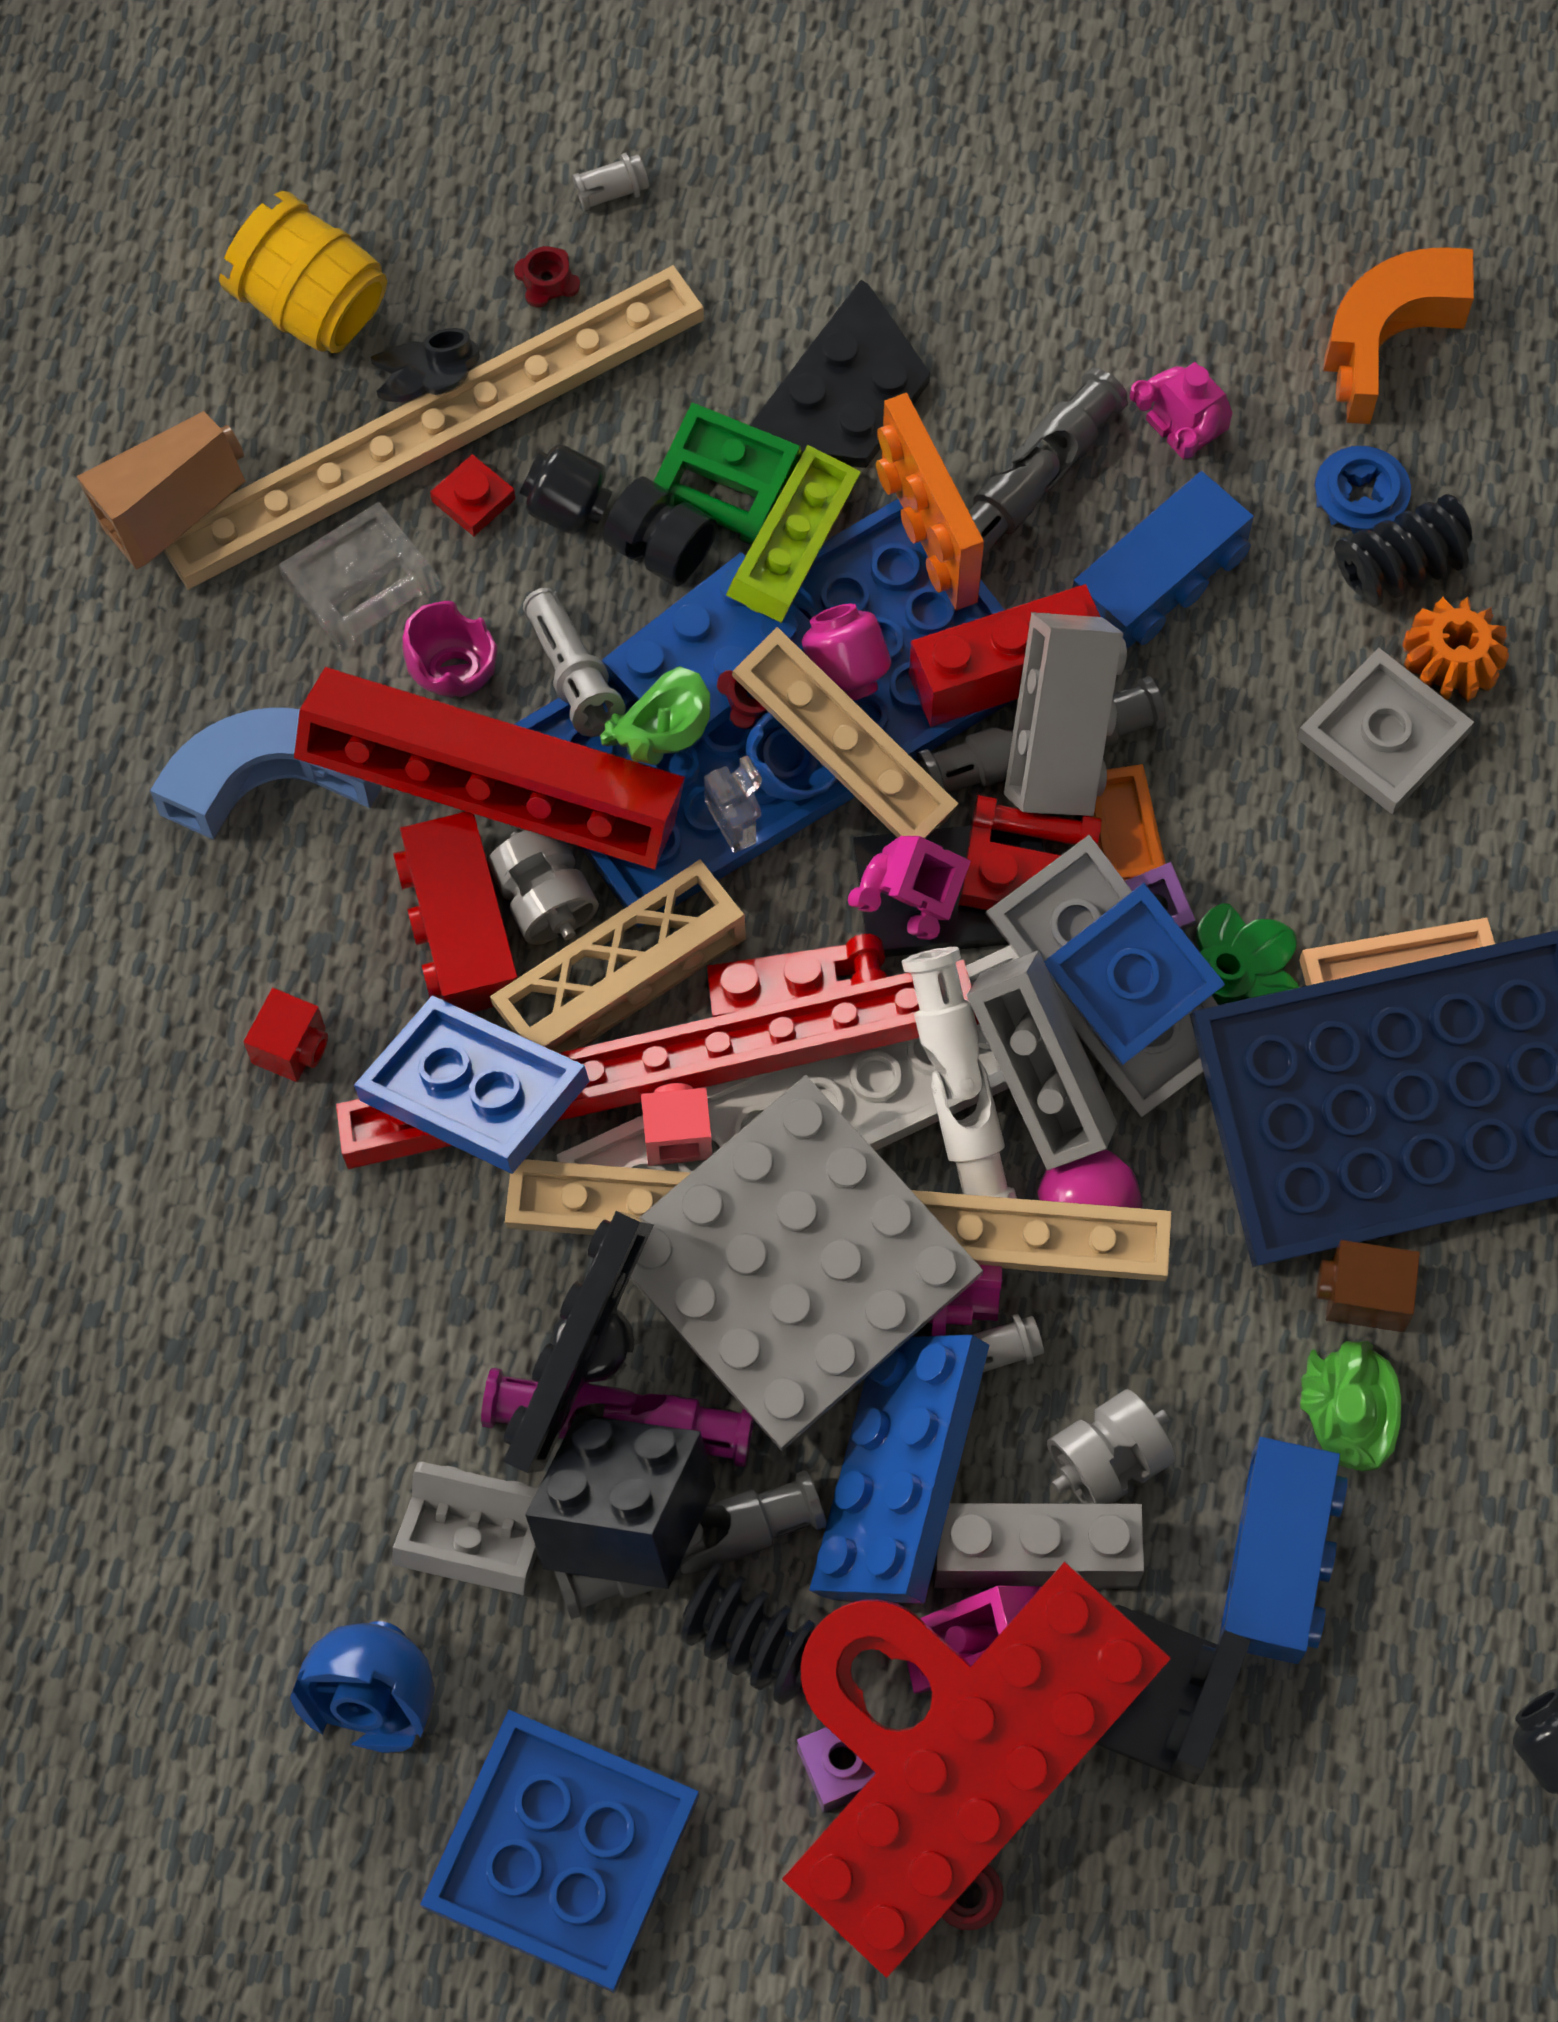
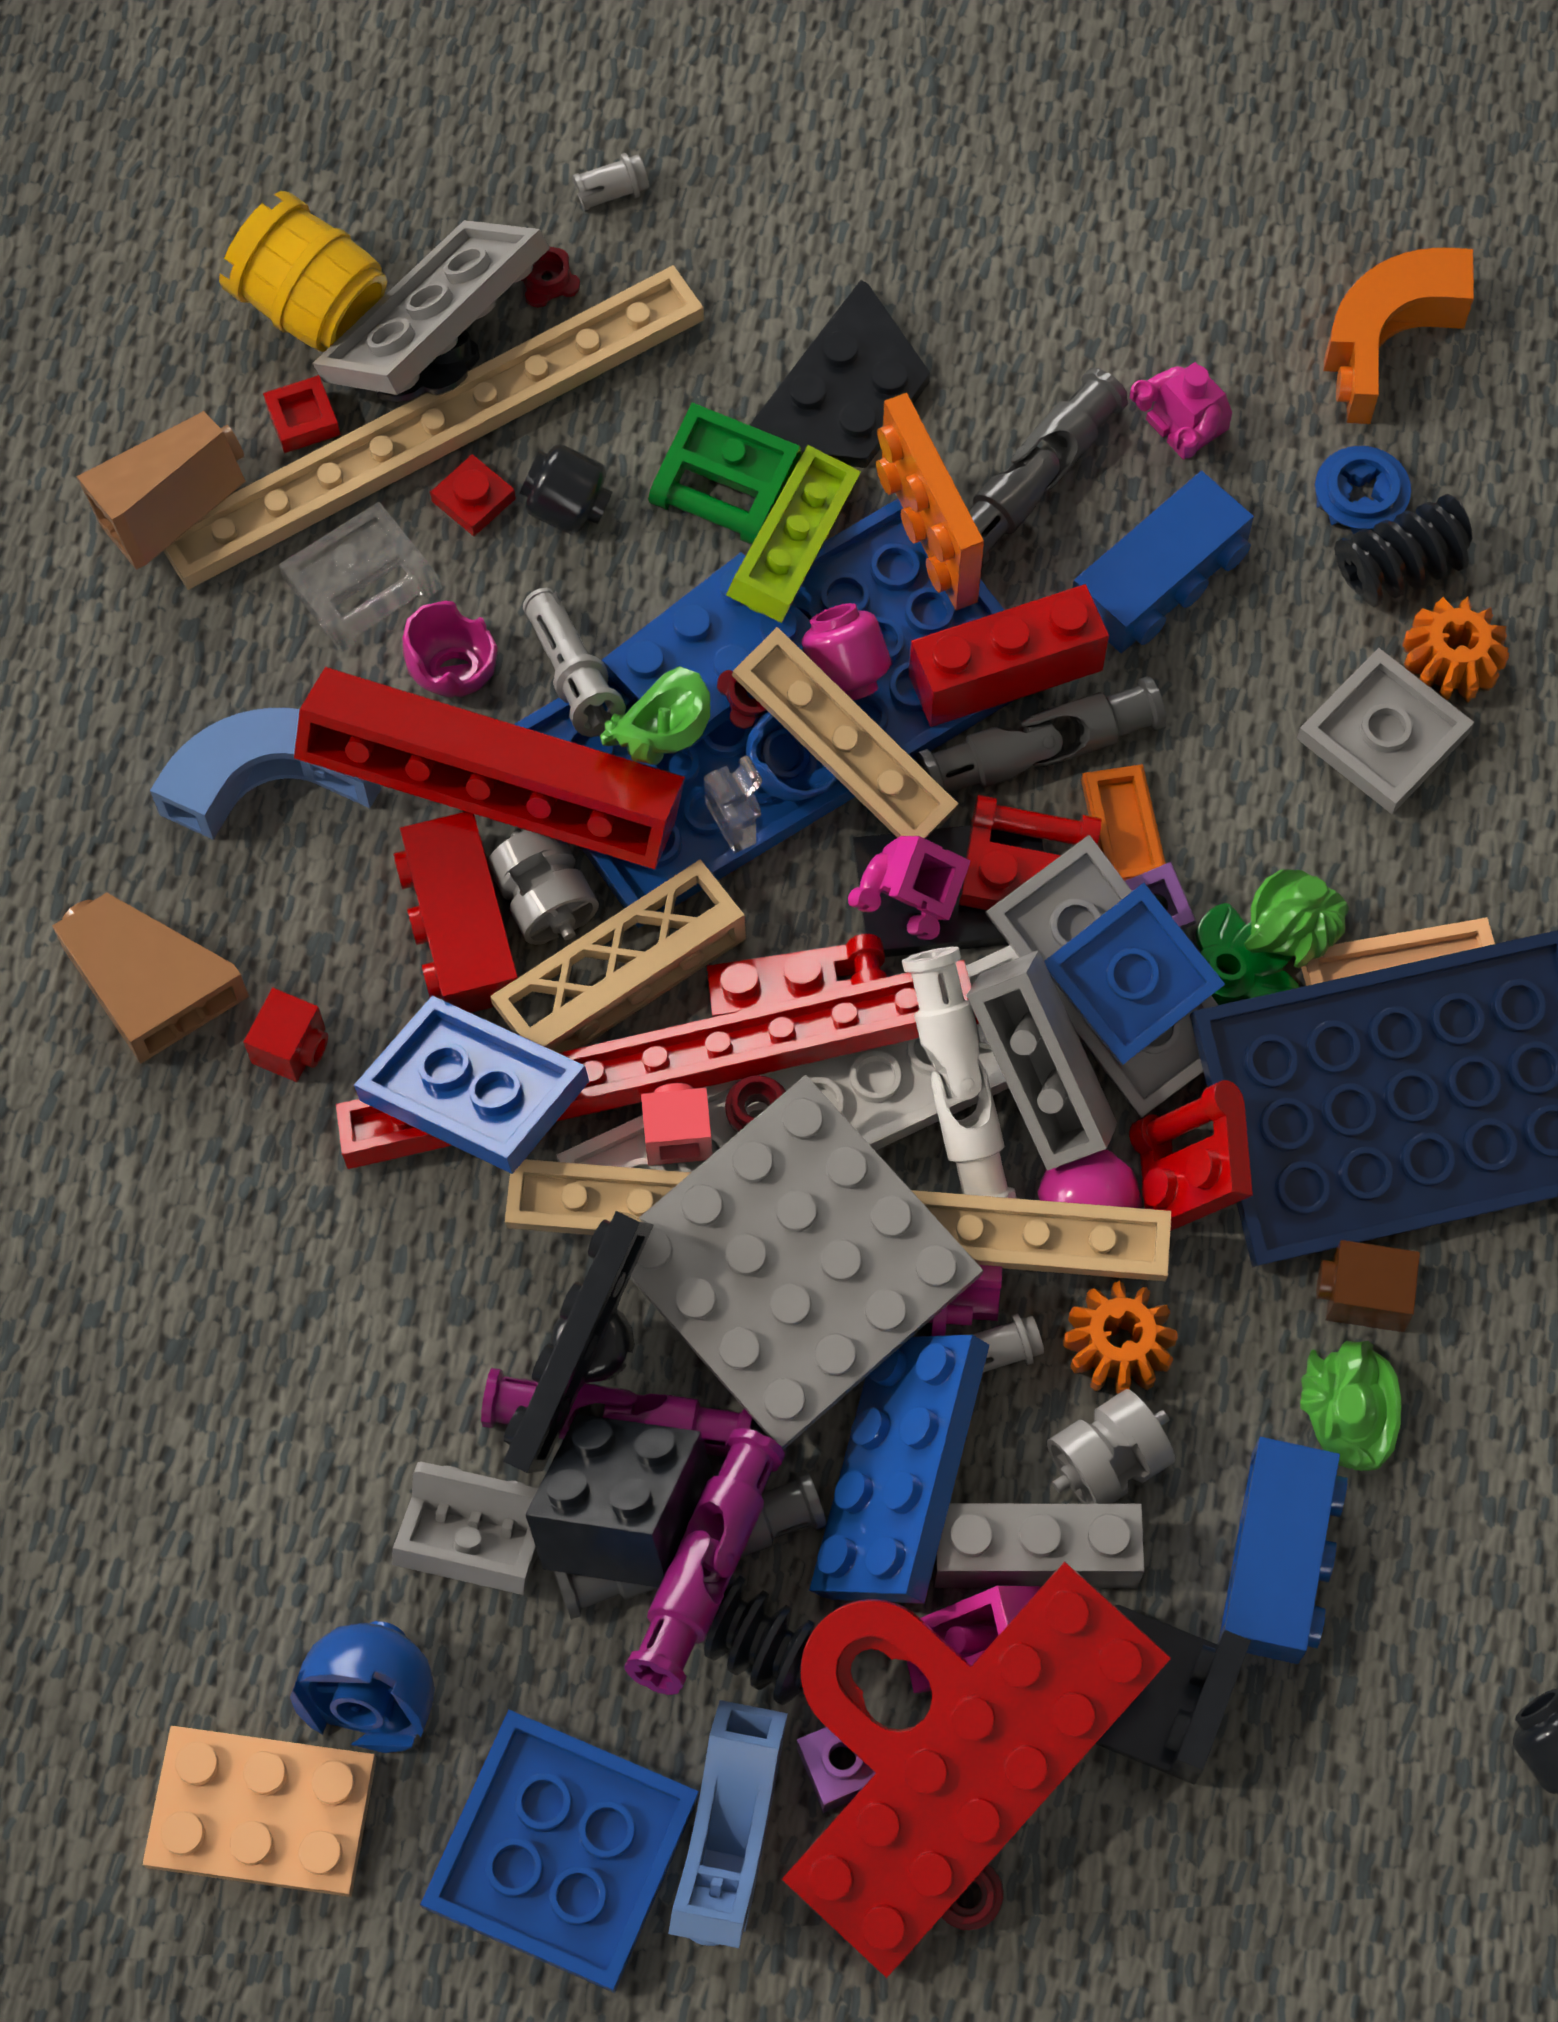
(146, 974): none -> medium nougat slope
(260, 1811): none -> light nougat plate
(301, 414): none -> red plate
(431, 307): none -> light grey plate
(652, 527): black wheel -> none
(702, 1564): none -> magenta piece
(729, 1825): none -> medium blue arch
(747, 1091): none -> dark red plate
(1064, 714): light grey brick -> none
(1136, 1357): none -> orange gear
(1205, 1173): none -> red plate
(1296, 916): none -> bright green hat

